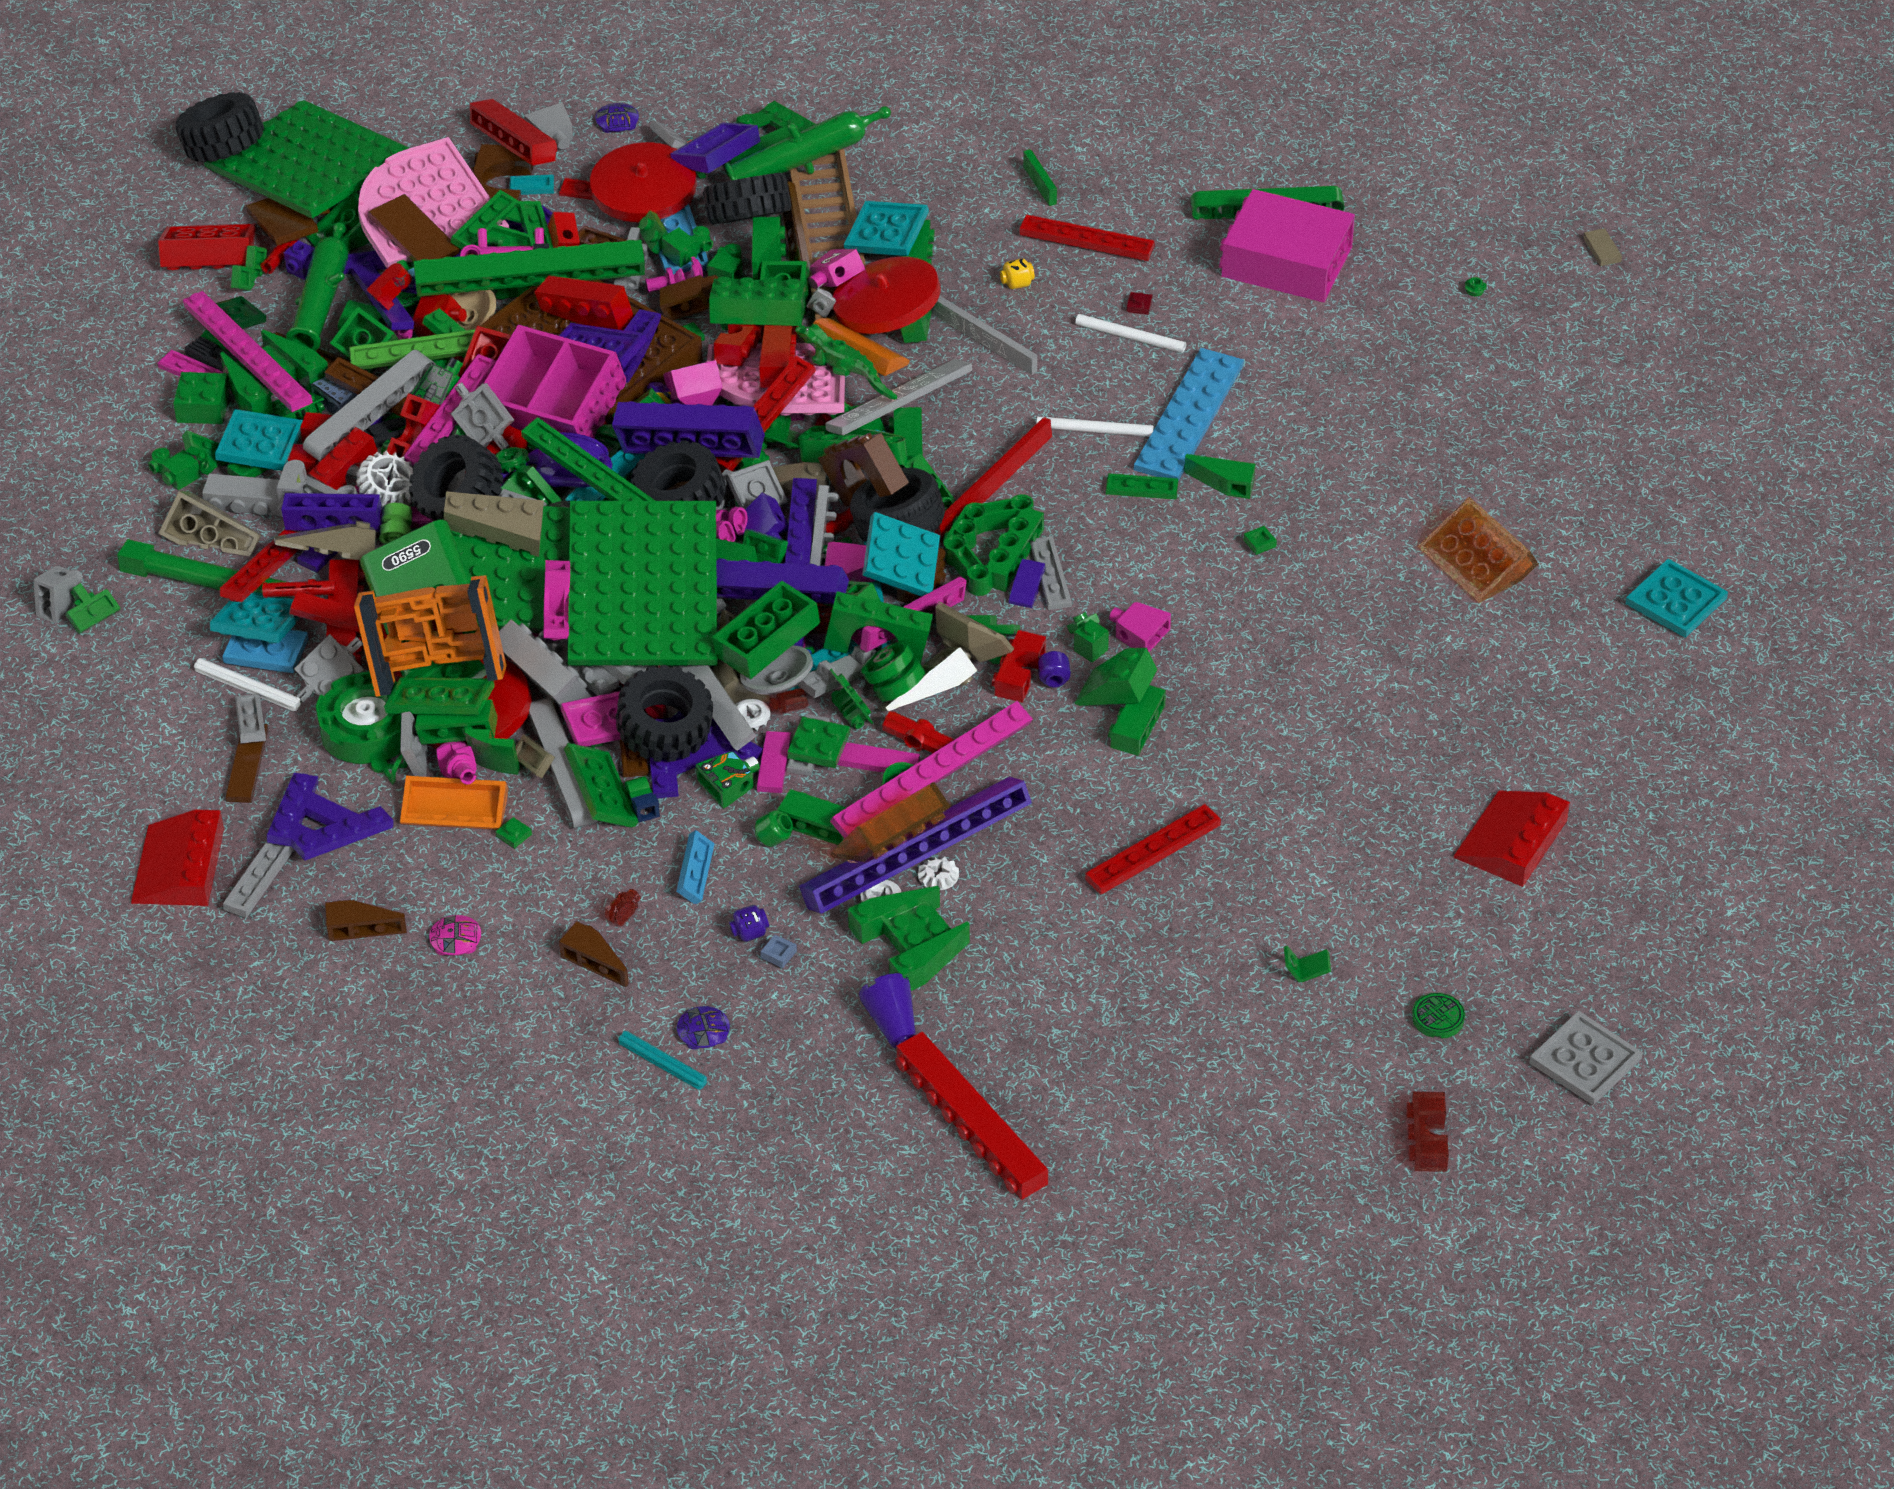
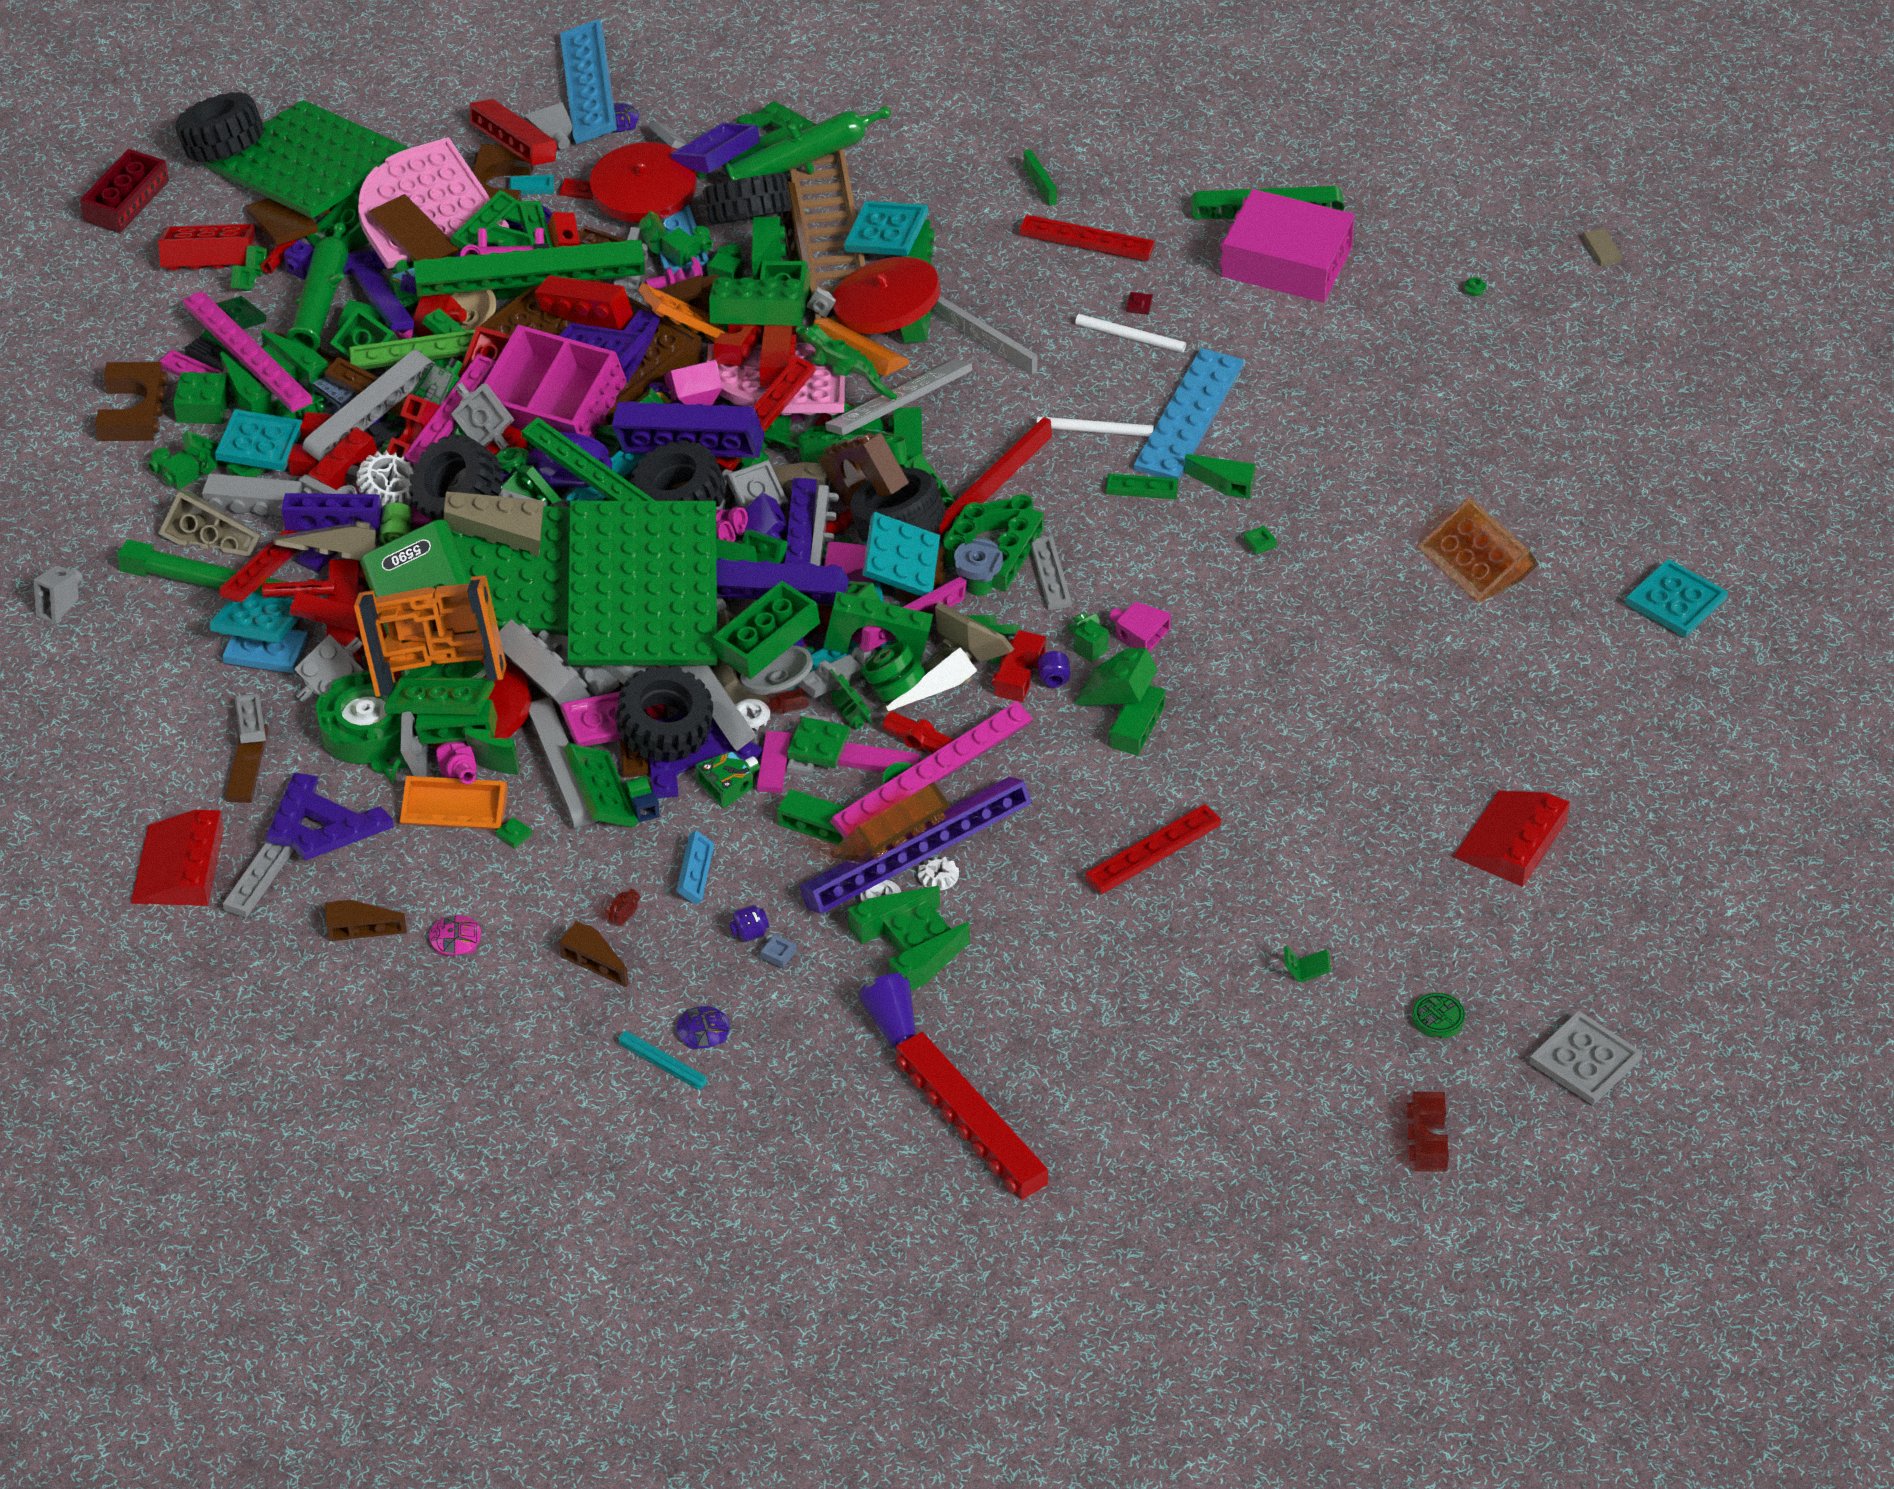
(90, 608): green hinge -> none
(124, 190): none -> dark red brick
(141, 420): none -> reddish brown arch
(247, 684): white axle -> none
(292, 479): light grey leg -> none
(390, 284): red leg -> none
(533, 756): dark tan tile -> none
(556, 599): dark pink arch -> none
(588, 81): none -> dark azure plate
(680, 312): none -> orange plate
(773, 828): green head -> none
(835, 268): dark pink torso -> none
(978, 570): none -> sand blue plate
(1017, 273): yellow head -> none
(1027, 583): dark purple slope -> none

